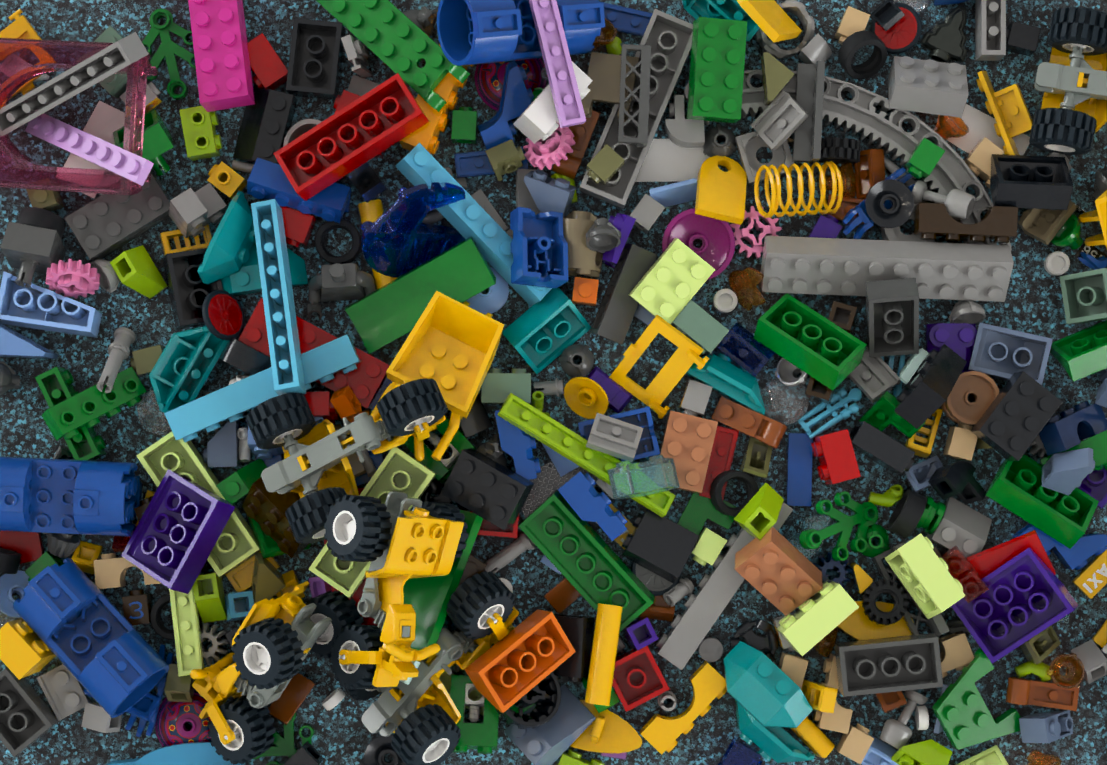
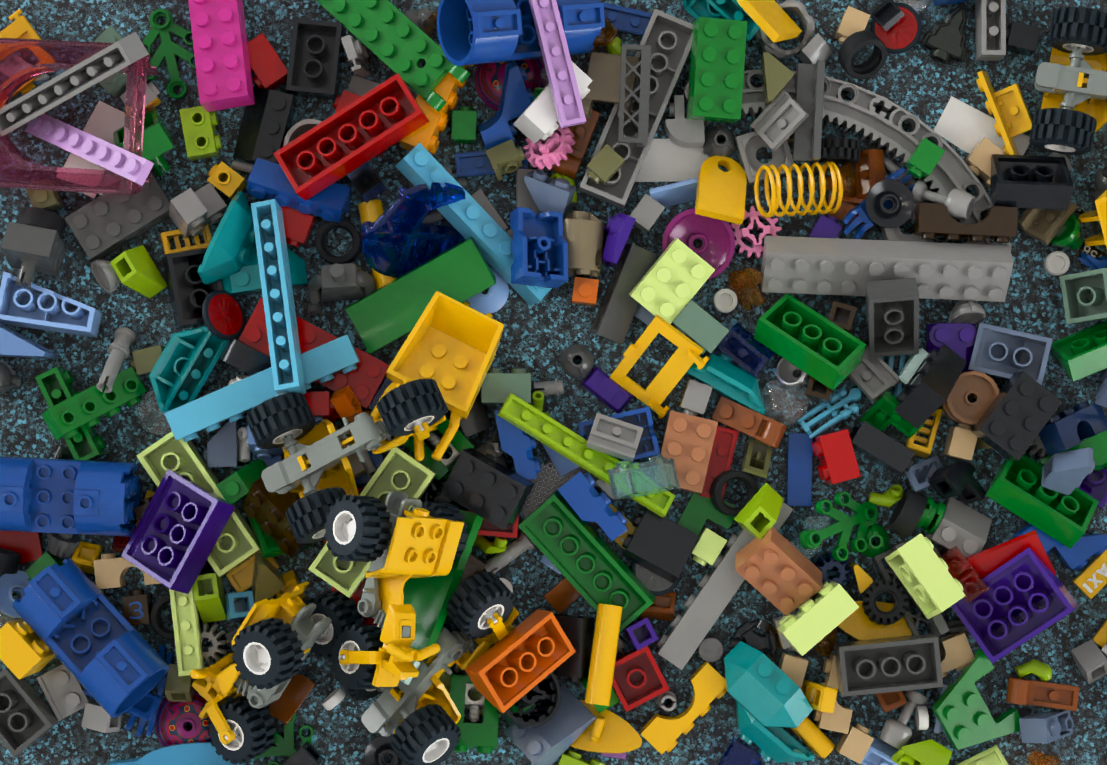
(72, 278): bright pink gear -> none
(318, 586): medium lavender plate -> none
(488, 547): none -> lime arm
(546, 329): teal slope -> none
(585, 397): yellow dish -> none
(602, 236): dark grey piece -> none
(679, 591): light grey pin -> none
(927, 86): light grey brick -> none
(951, 127): clear orange piece -> none
(1040, 646): olive slope -> none
(1074, 673): clear orange piece -> none

